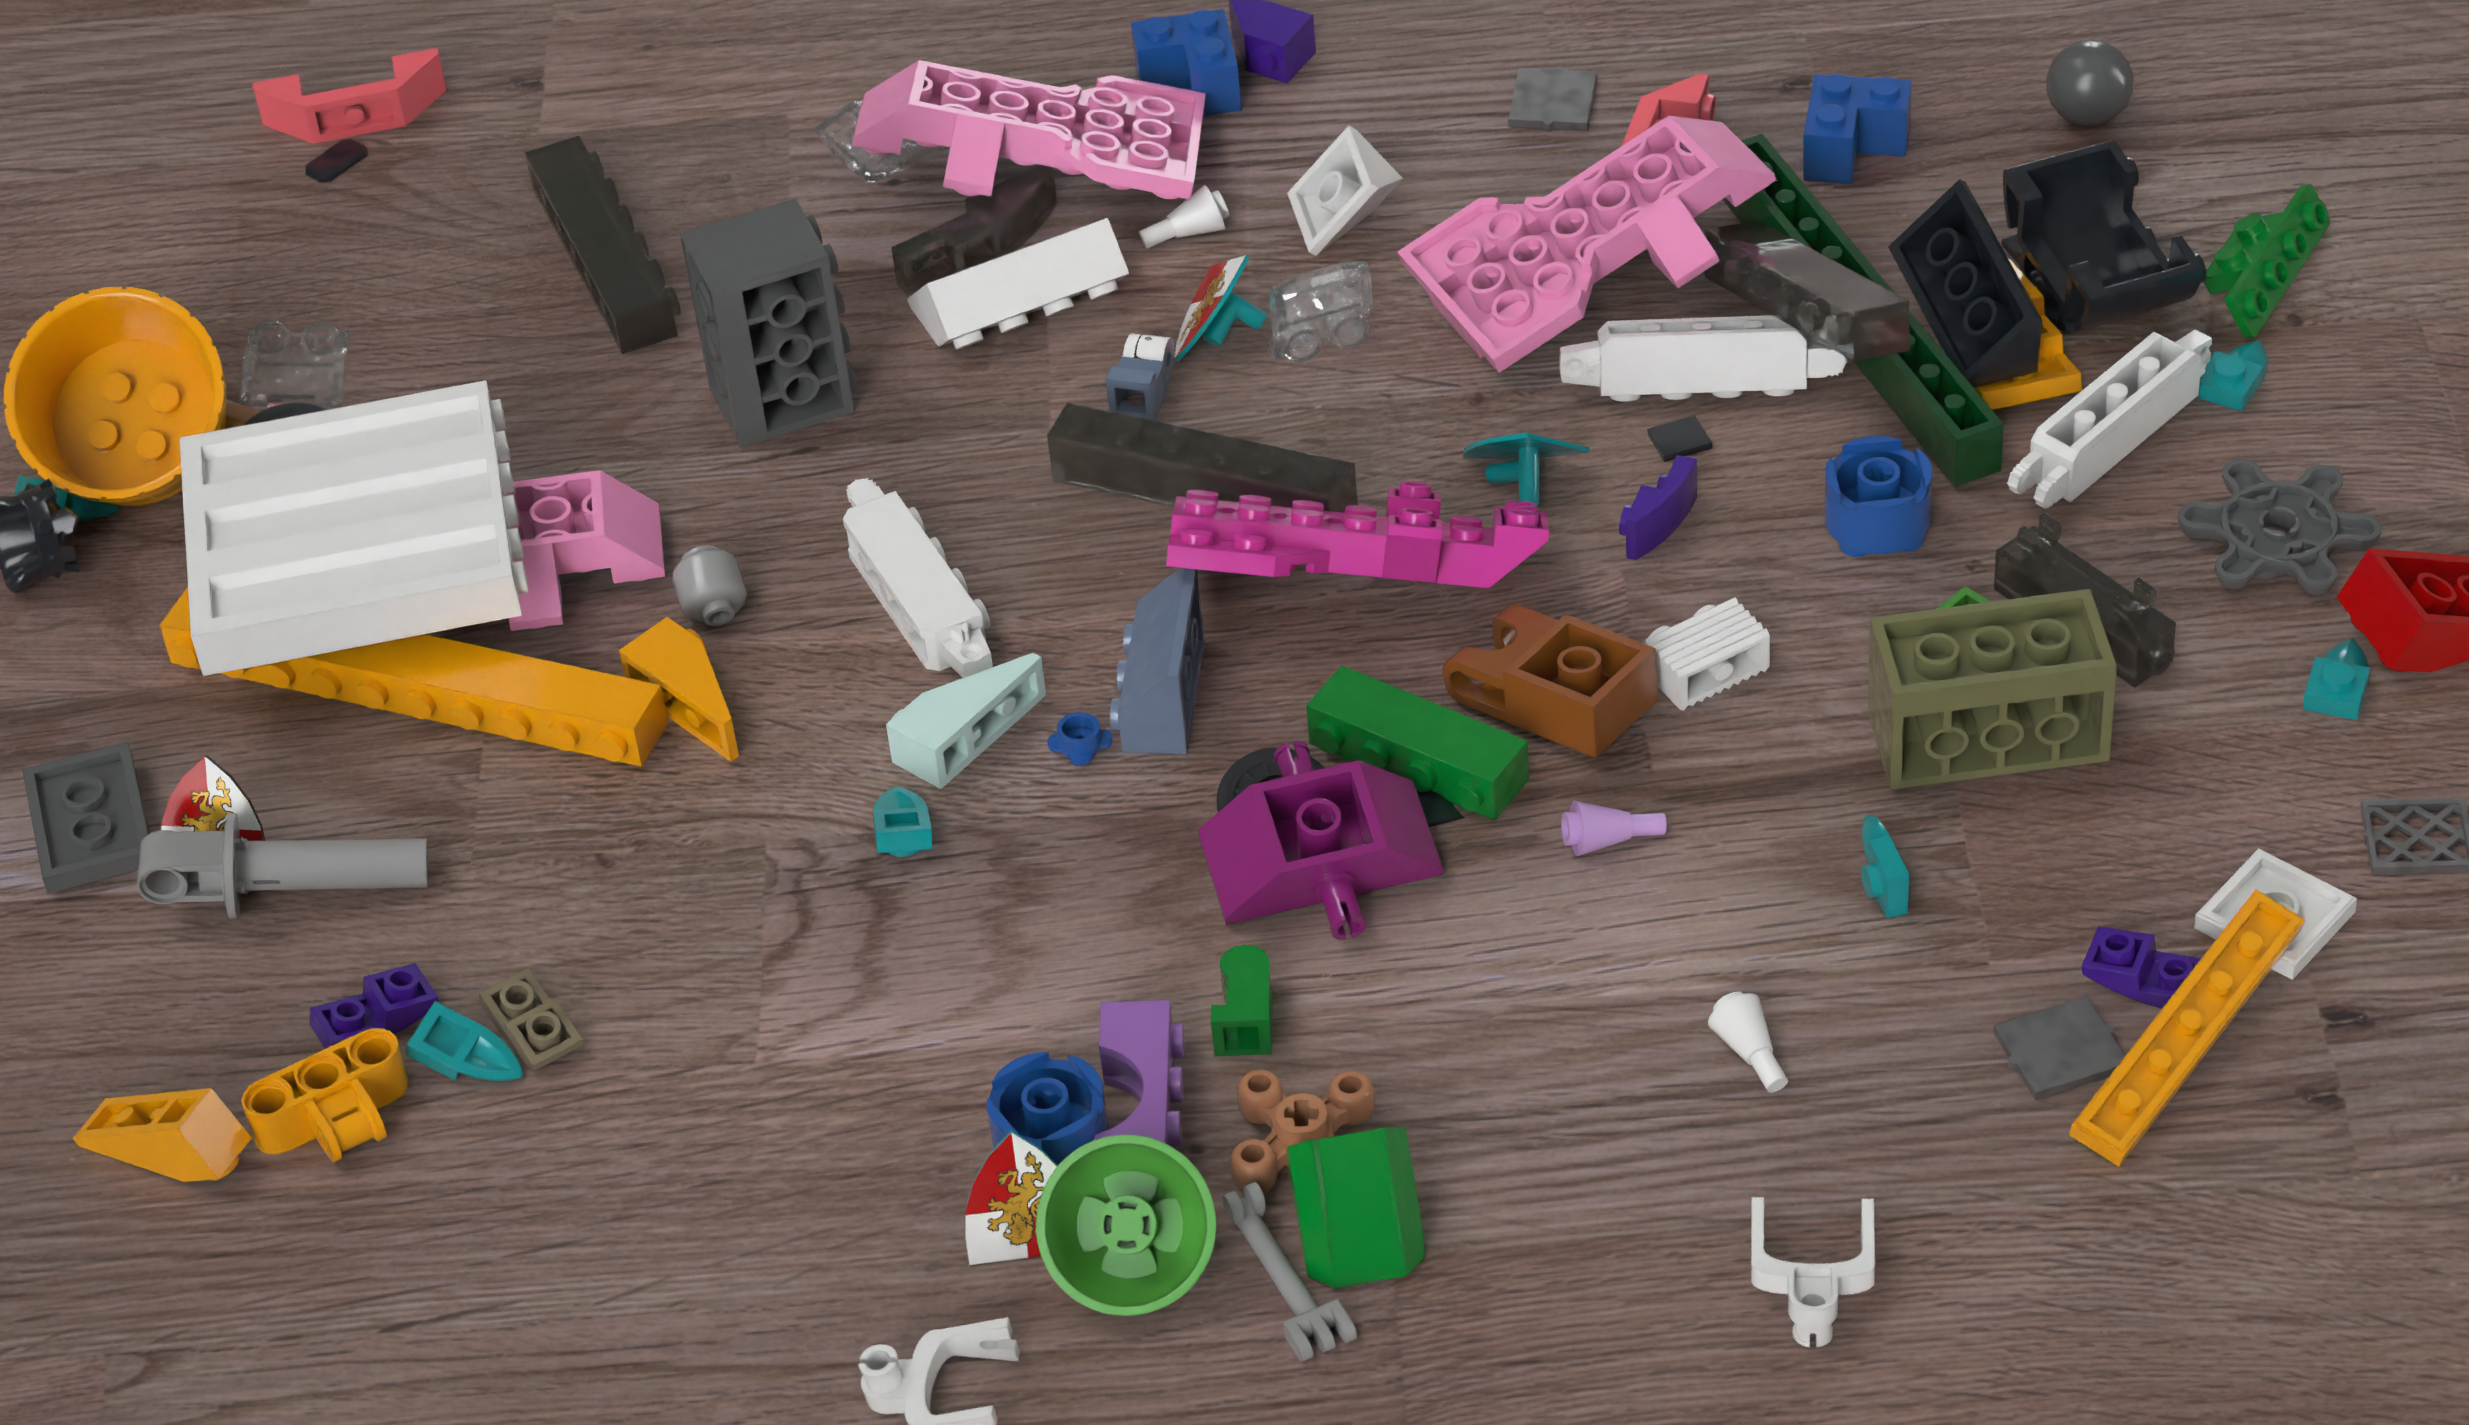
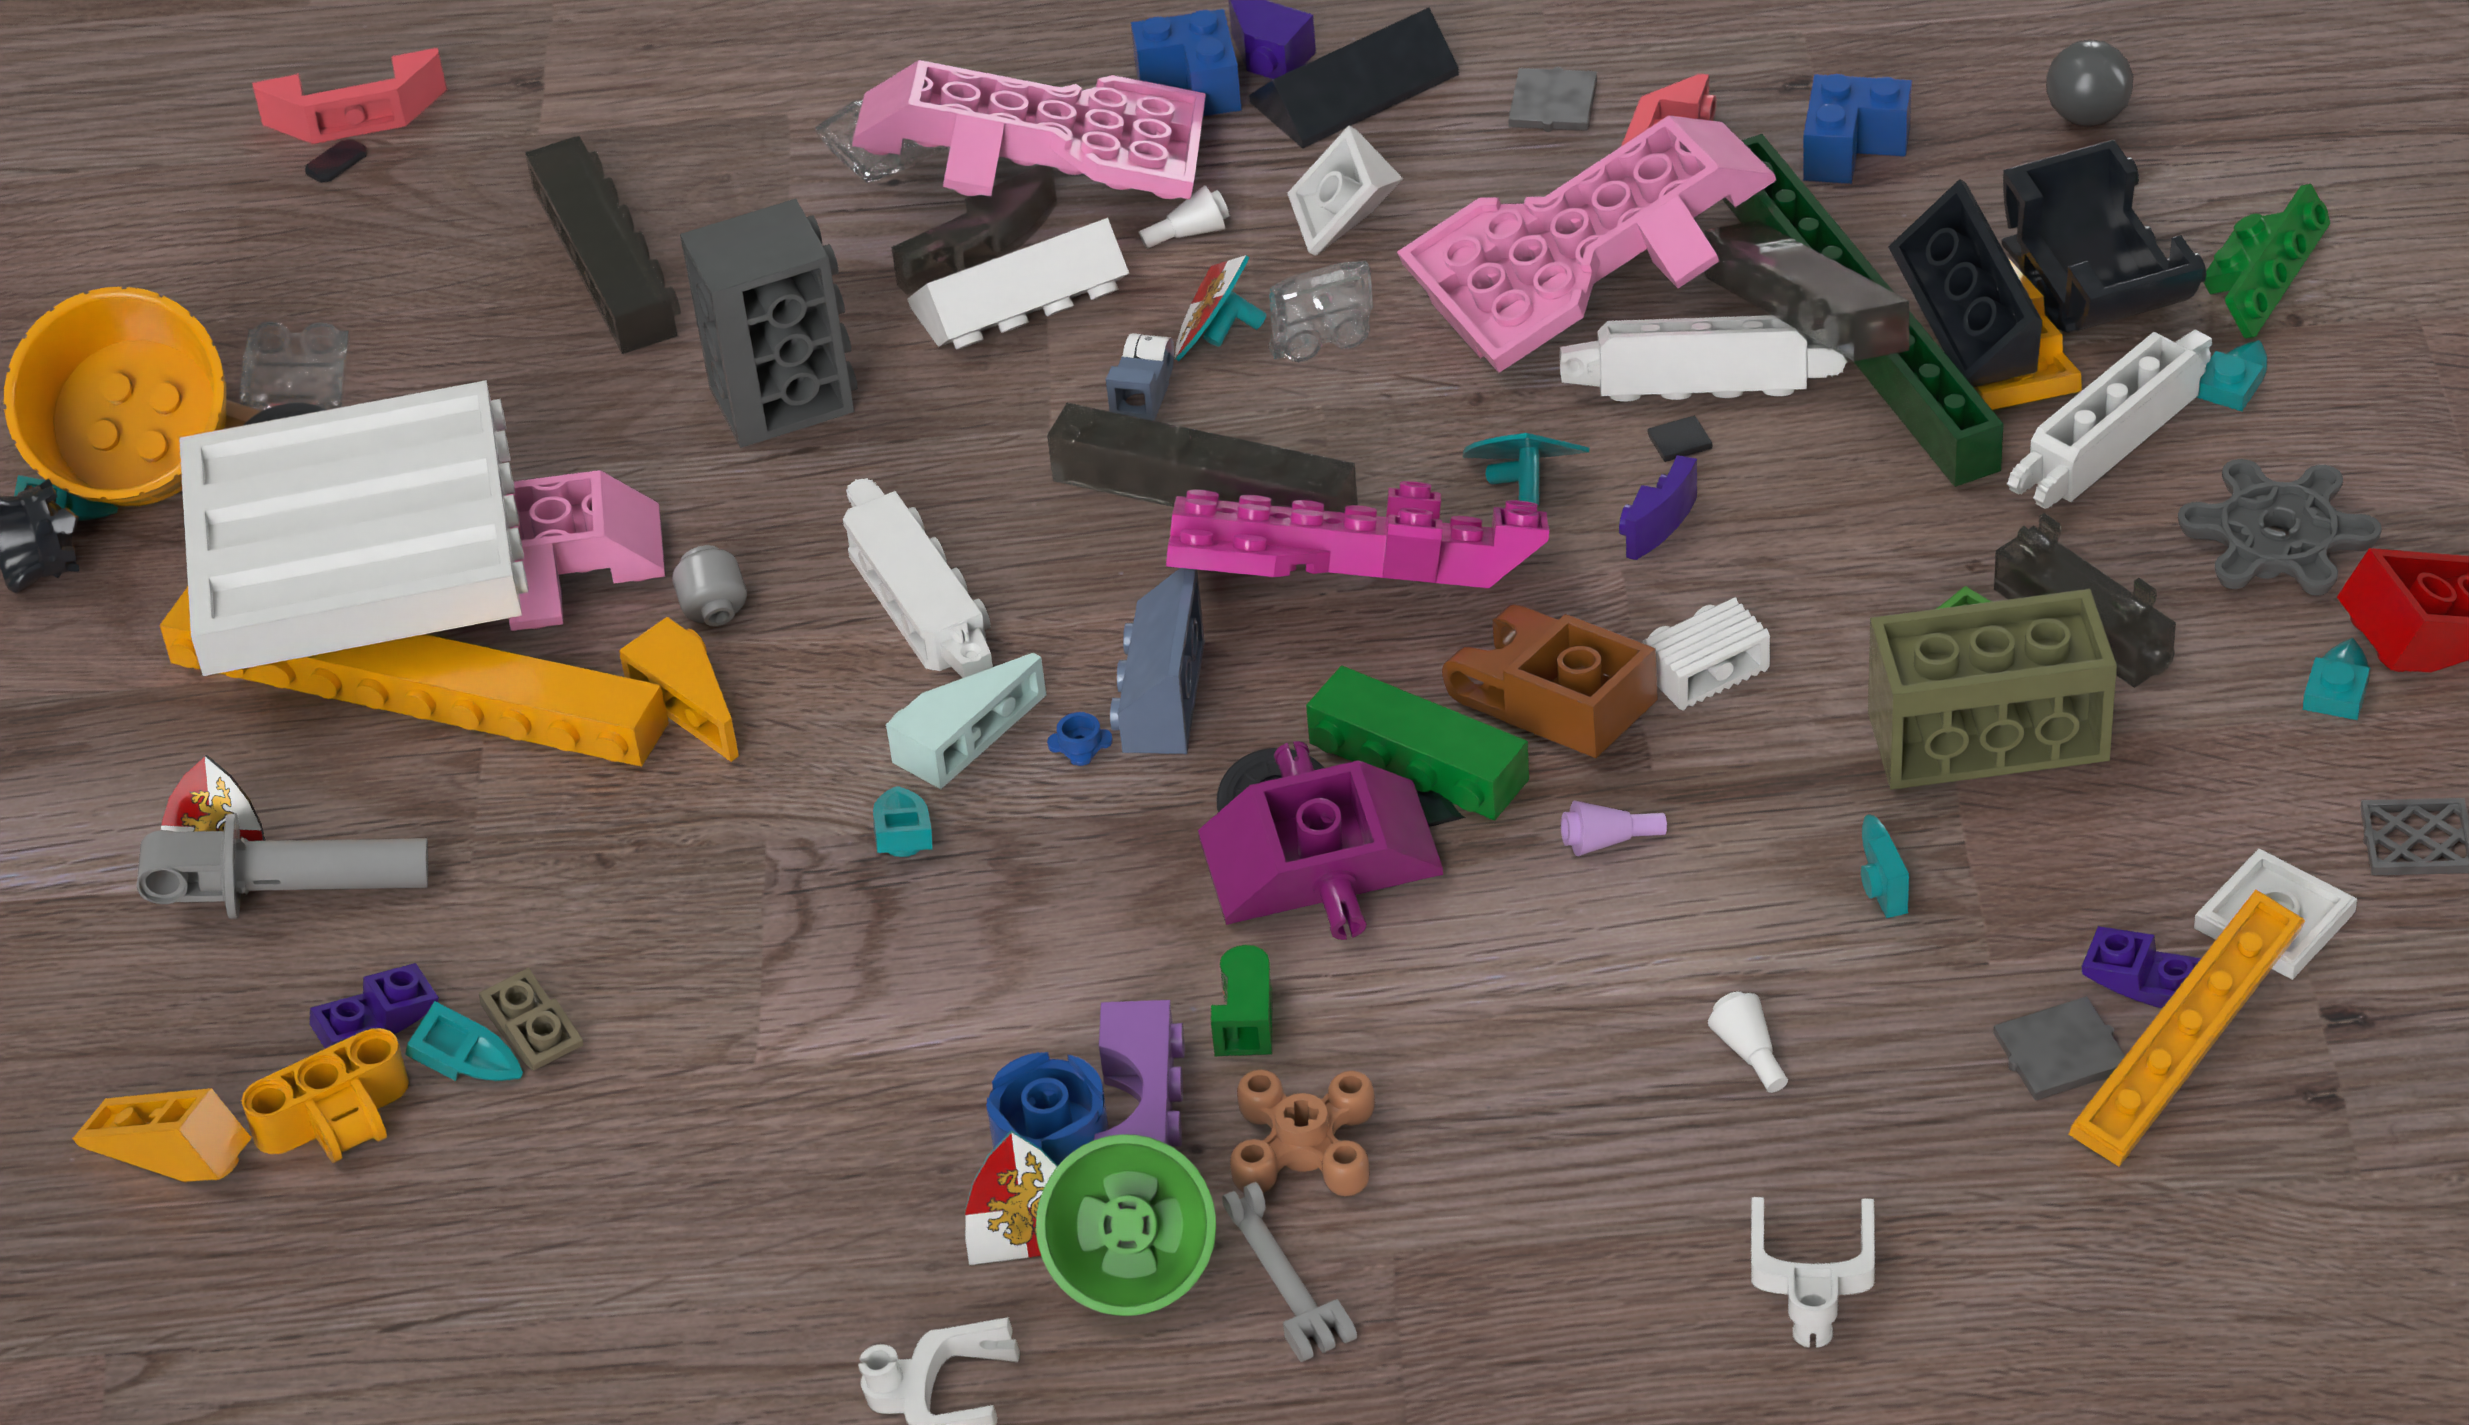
(86, 816): dark grey plate -> none
(1356, 1206): green slope -> none
(1358, 80): none -> black slope
(1878, 497): blue brick -> none

